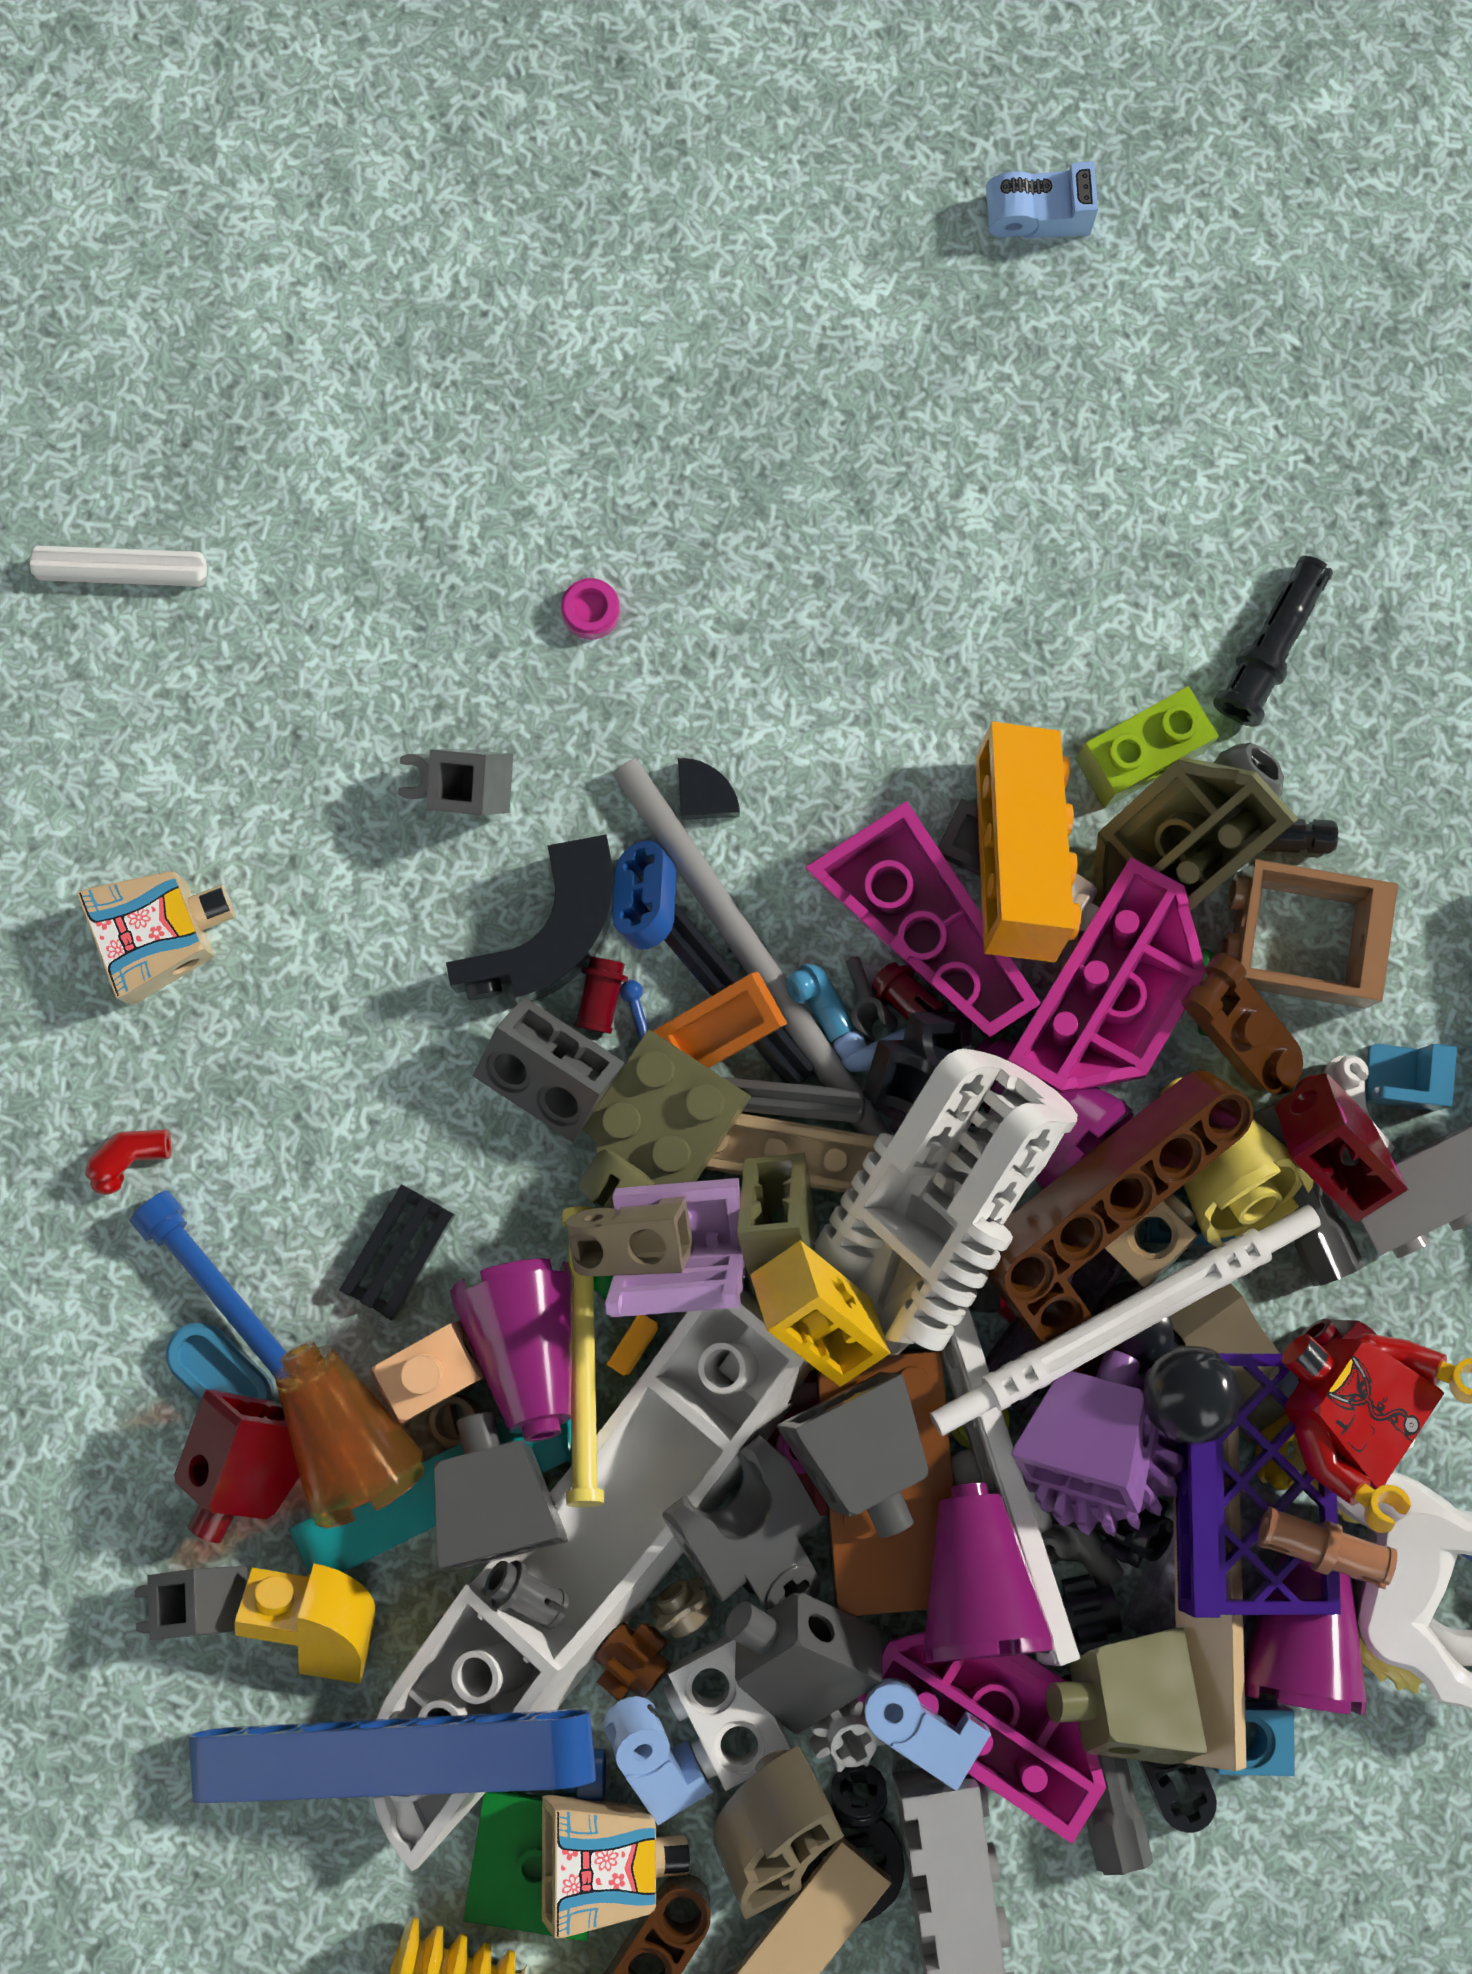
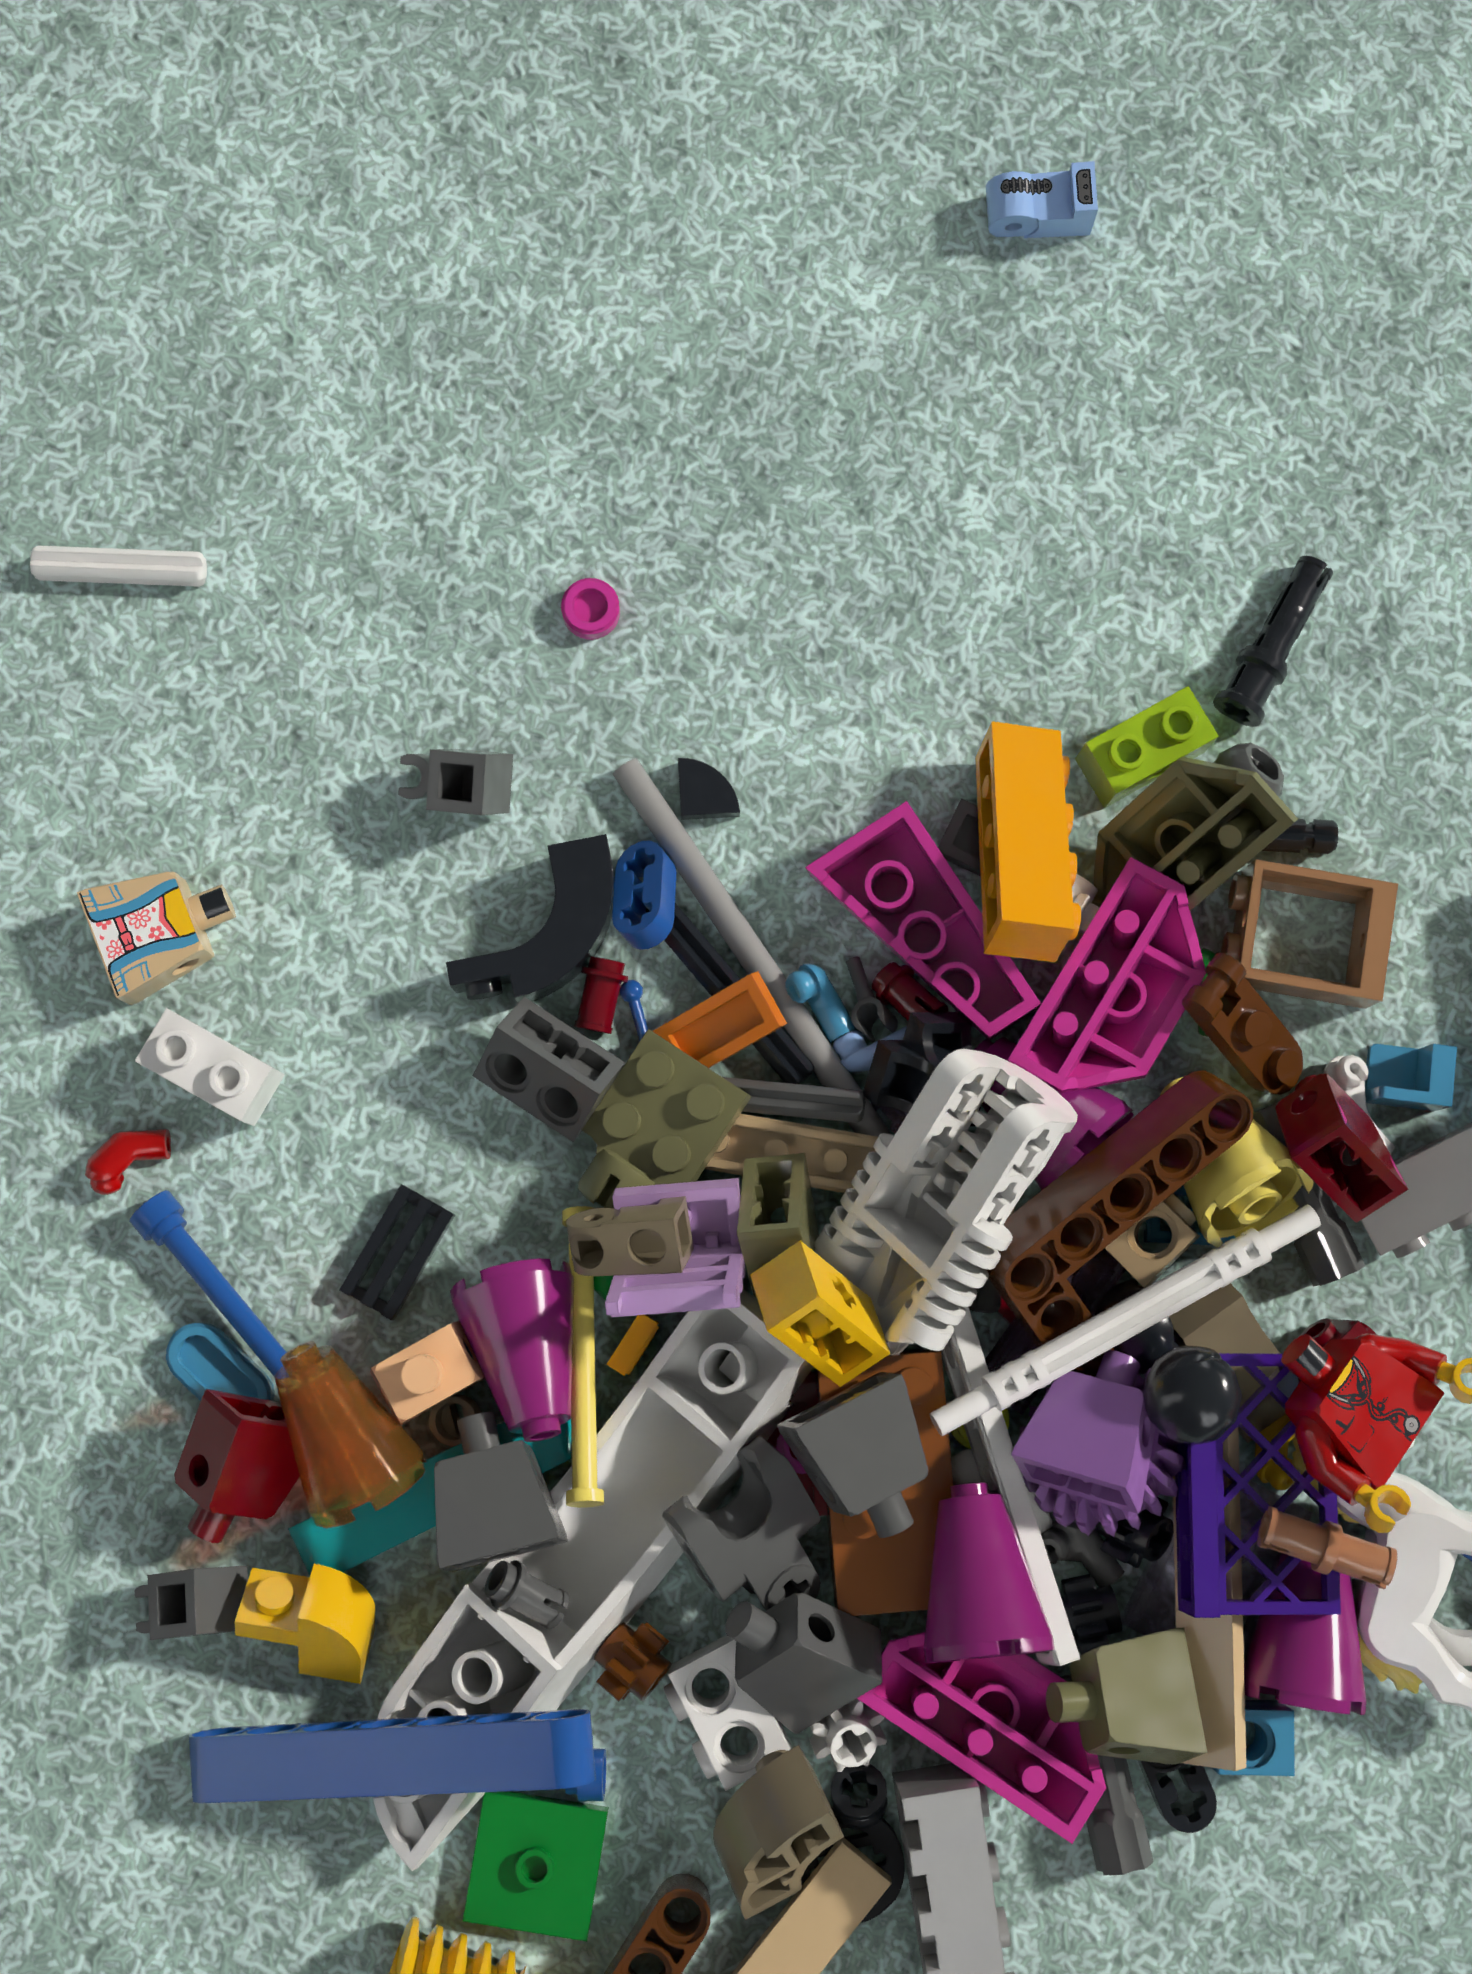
(209, 1067): none -> white brick
(602, 1863): torso -> none
(661, 1776): light blue leg -> none
(682, 1607): dark tan plate -> none
(921, 1734): light blue leg -> none

